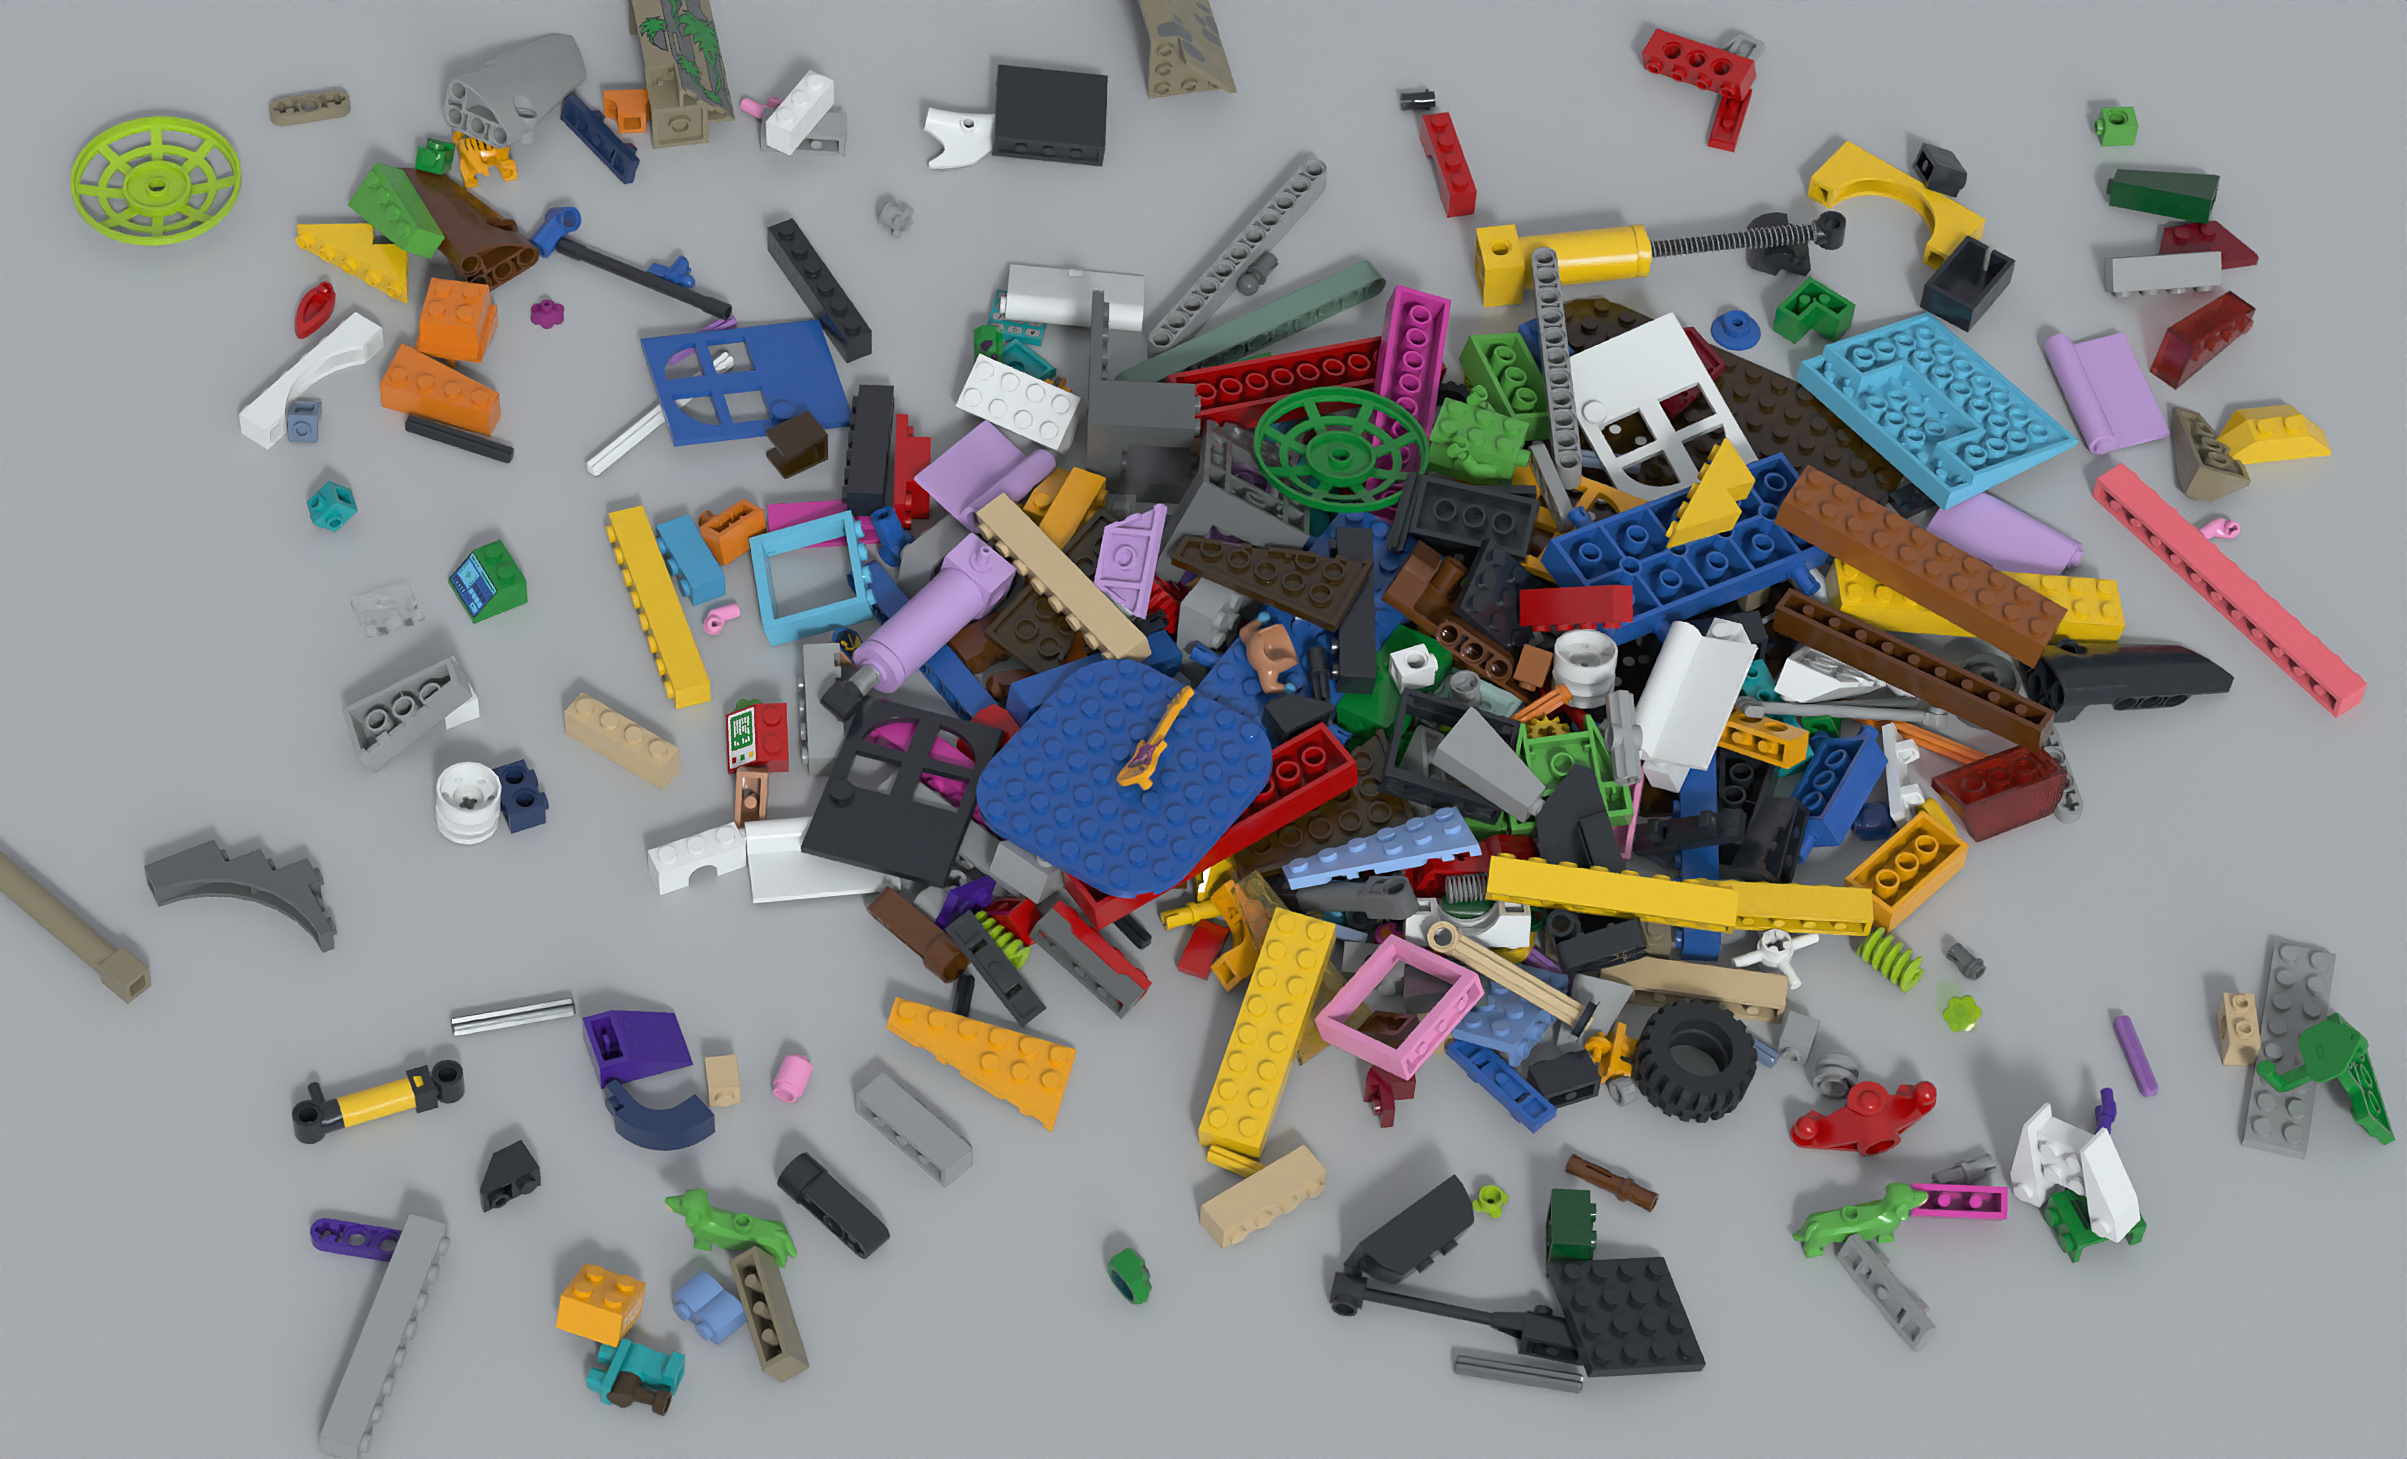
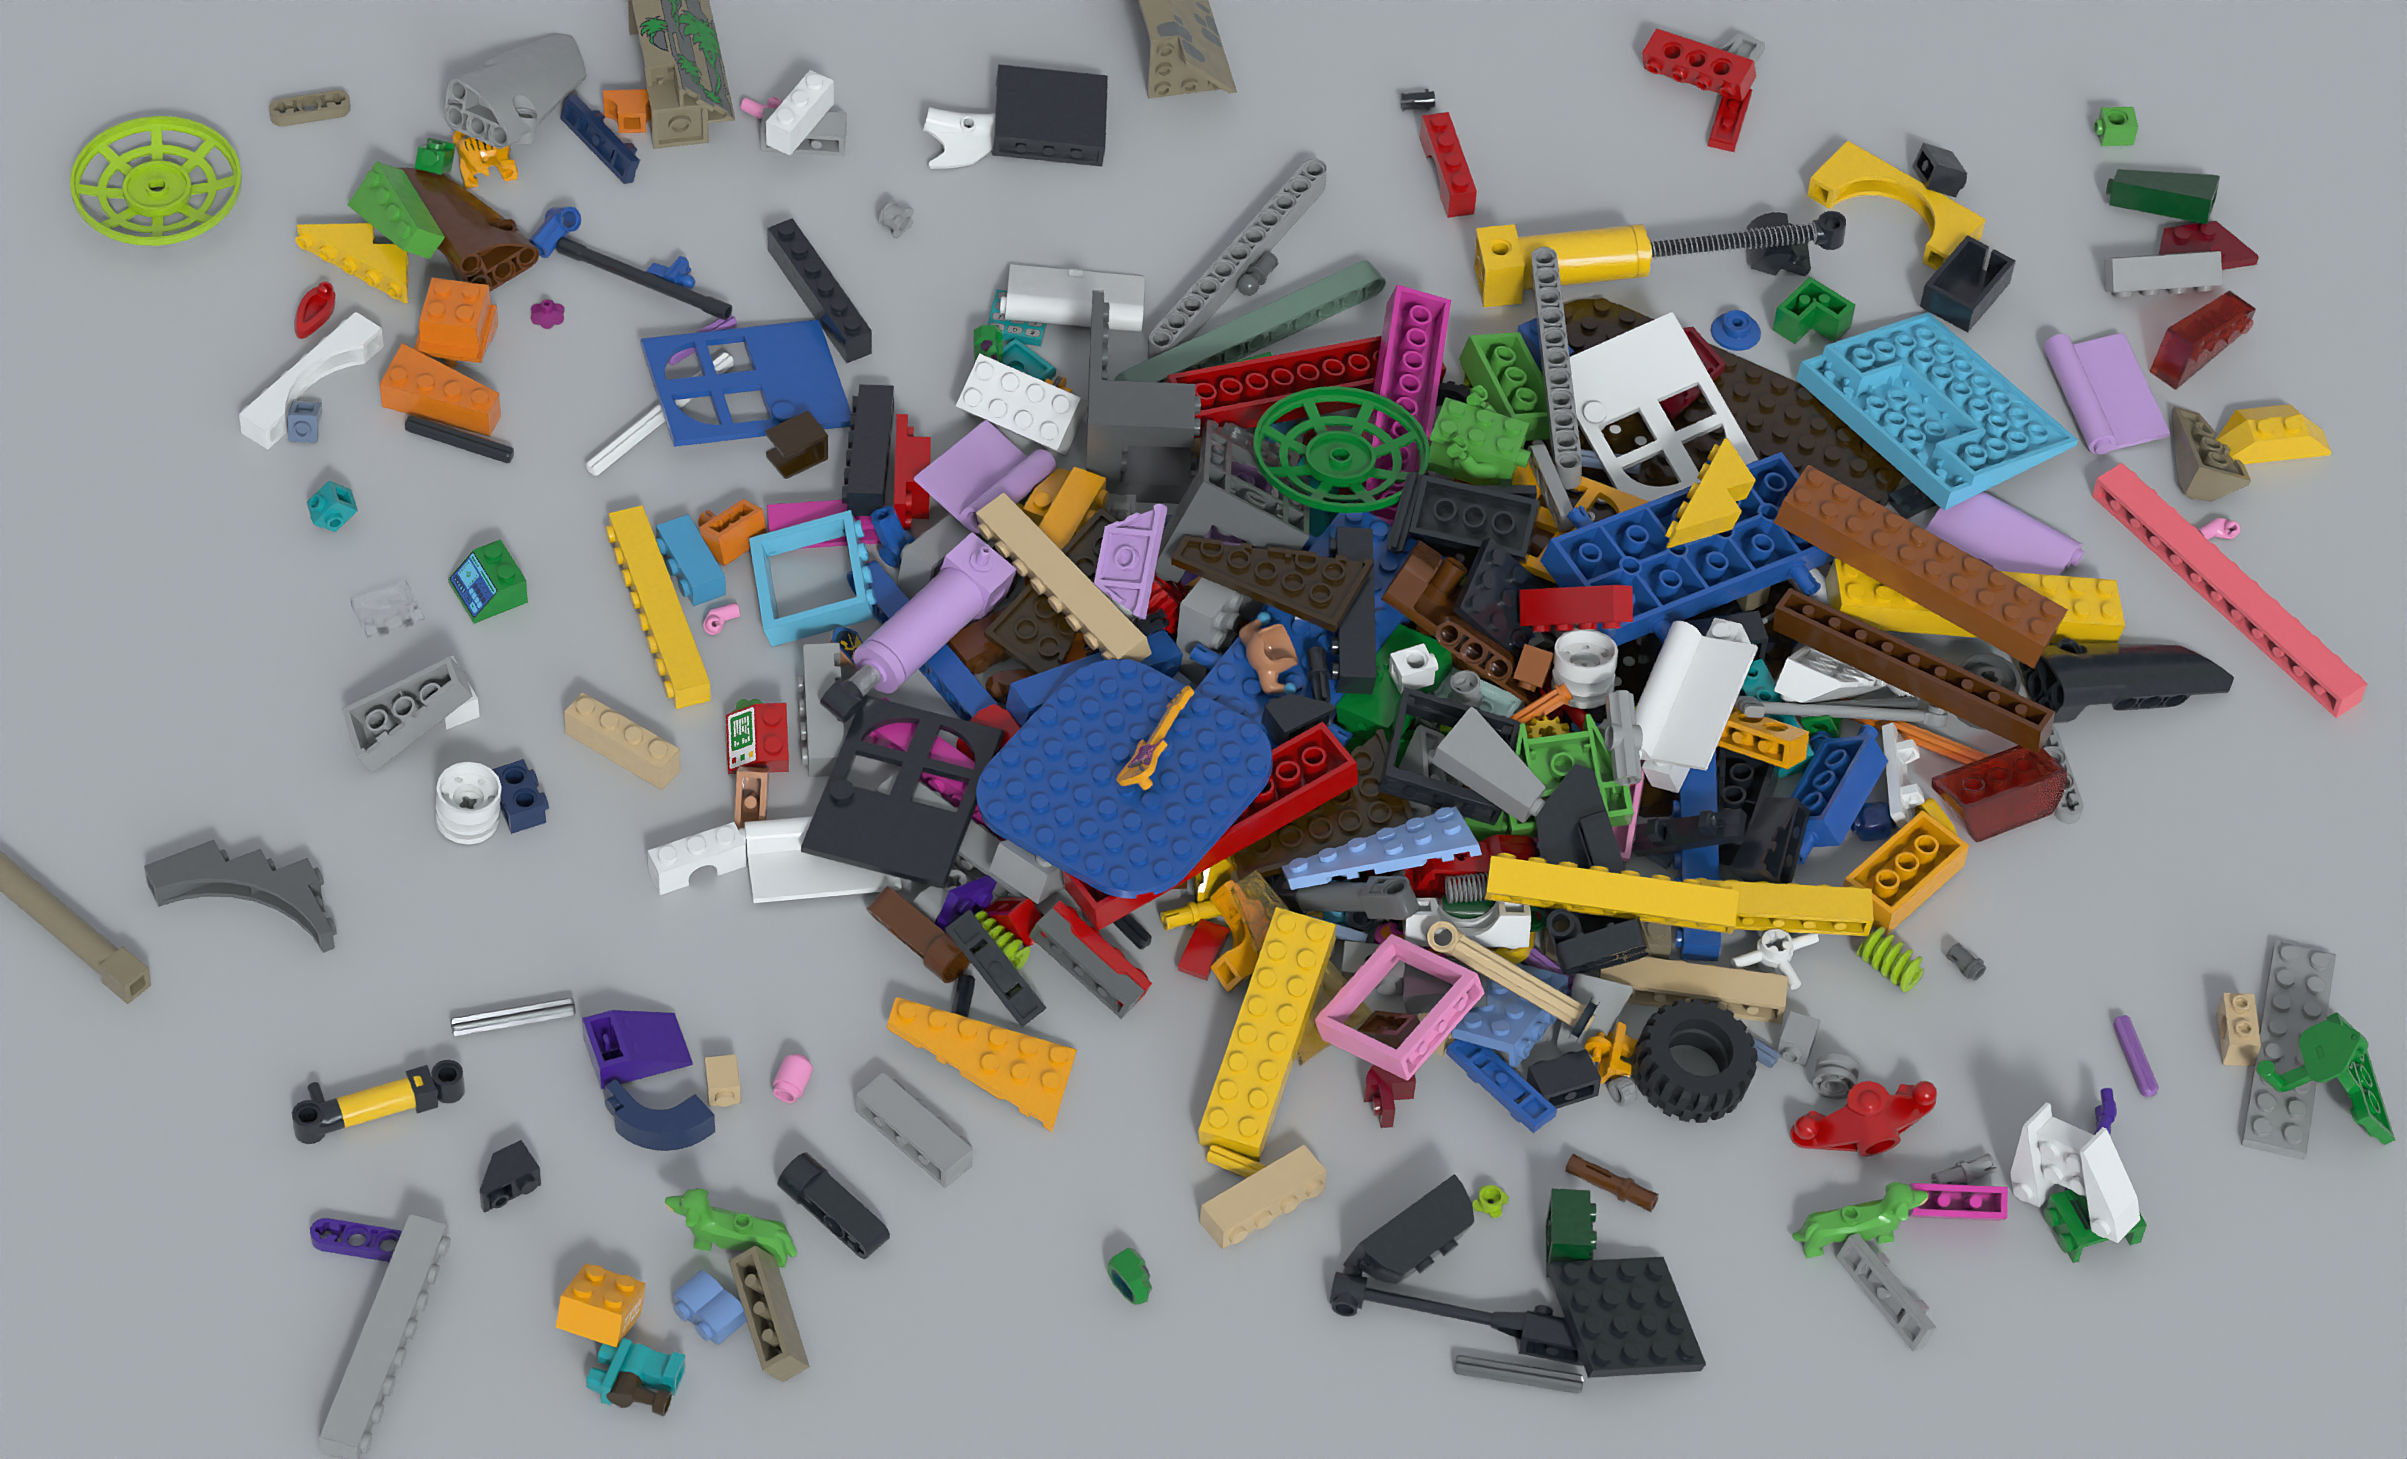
(1964, 1018): clear neon green plant -> none

